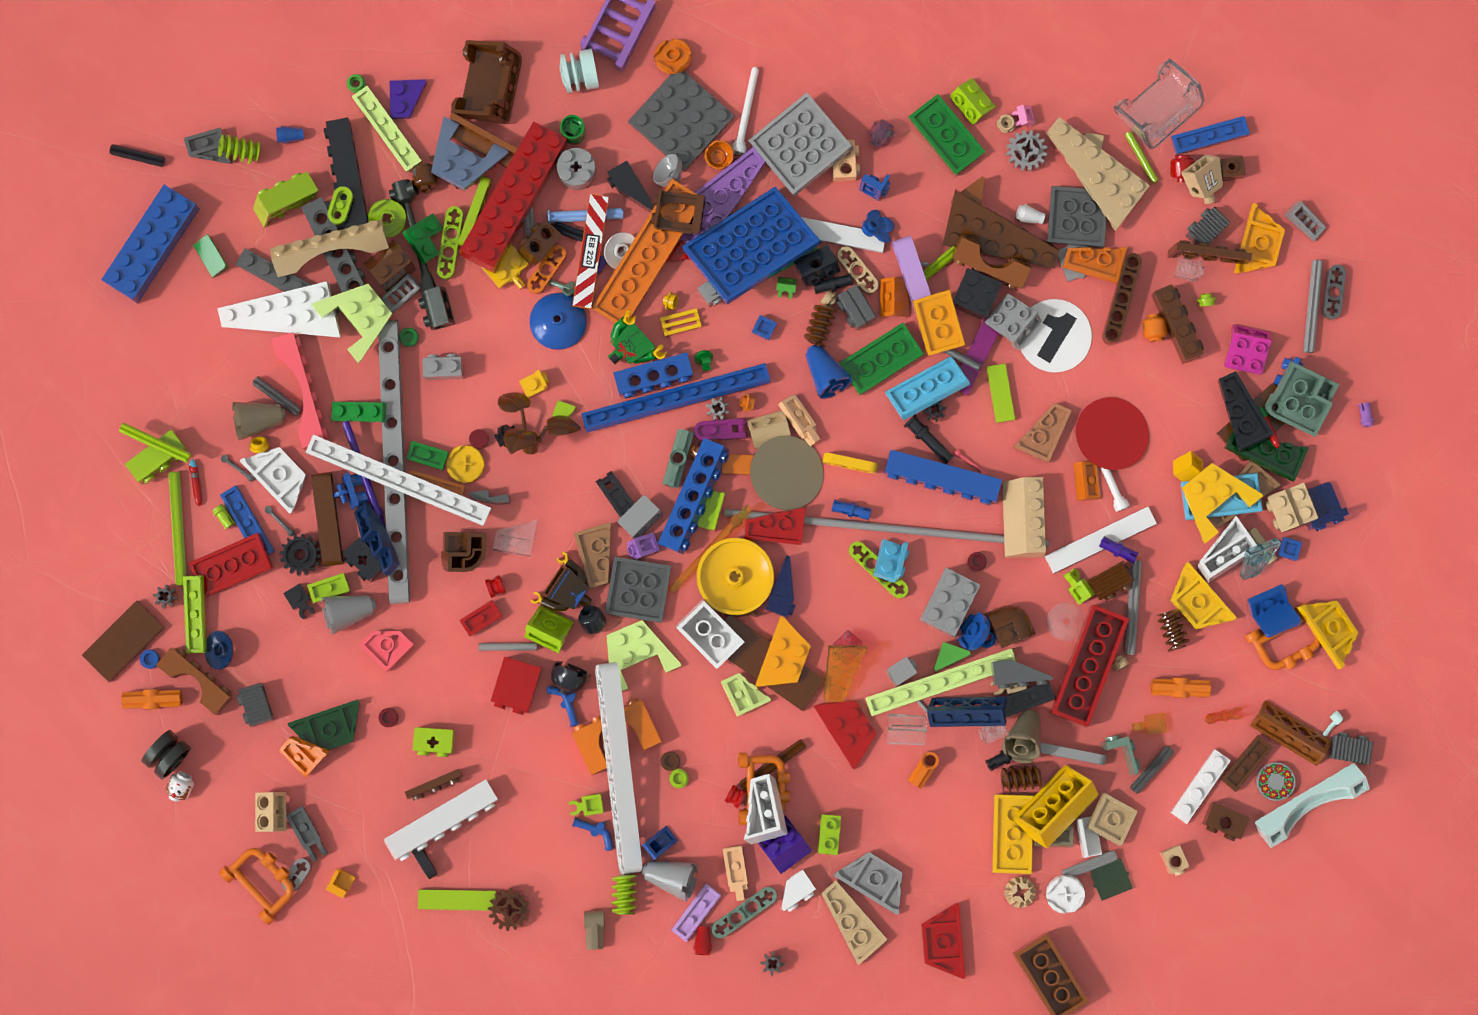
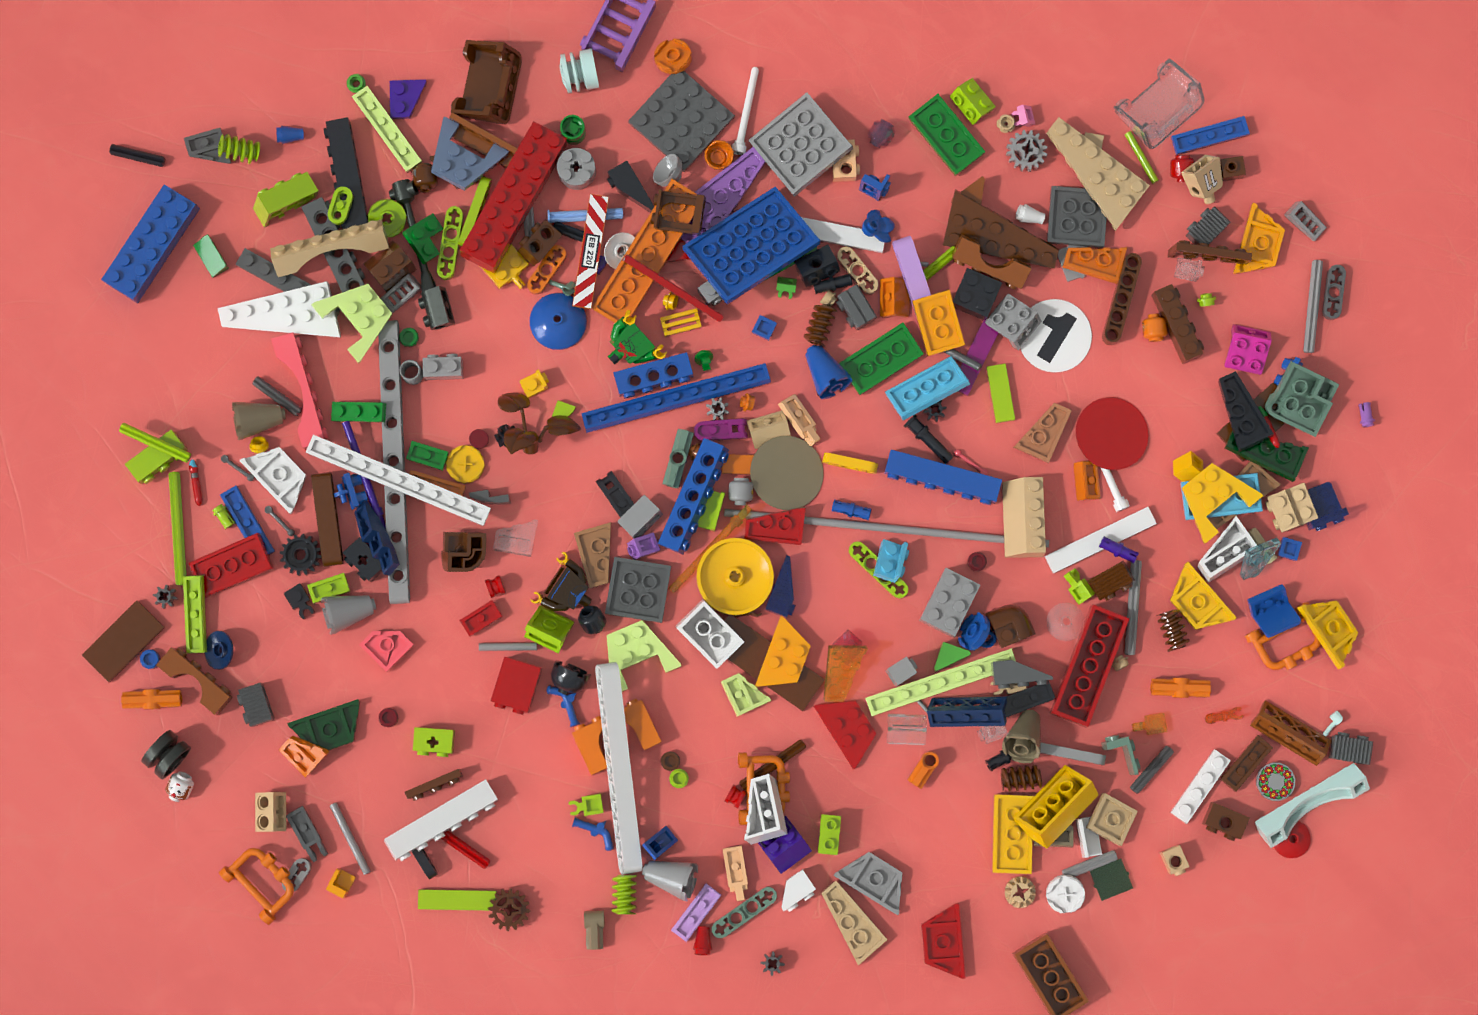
(349, 837): none -> light grey bar
(409, 363): none -> light grey piece
(466, 850): none -> red axle
(673, 288): none -> red tile
(740, 491): none -> light grey head
(1299, 847): none -> red dish

